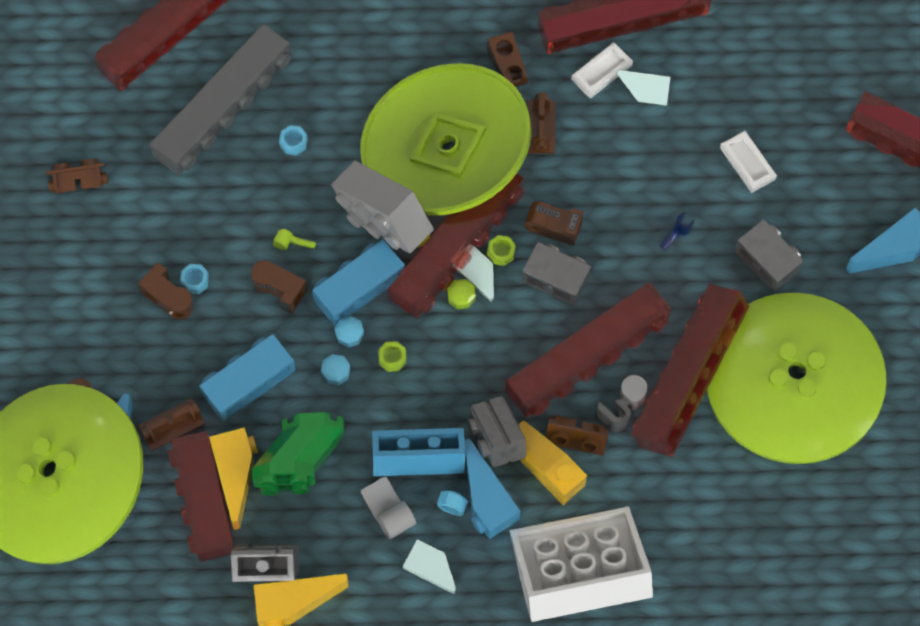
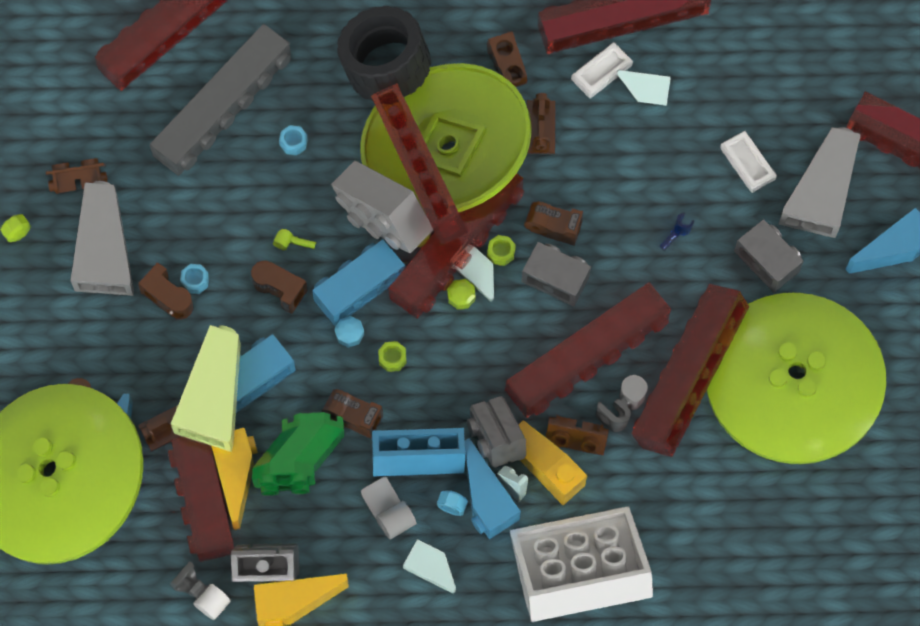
(15, 228): none -> lime tile
(101, 248): none -> light grey slope
(208, 599): none -> leg
(210, 395): none -> yellowish green slope
(335, 369): medium azure tile -> none
(356, 413): none -> reddish brown leg
(376, 28): none -> black tyre
(419, 164): none -> clear red brick
(513, 484): none -> light aqua tile
(823, 189): none -> light grey slope

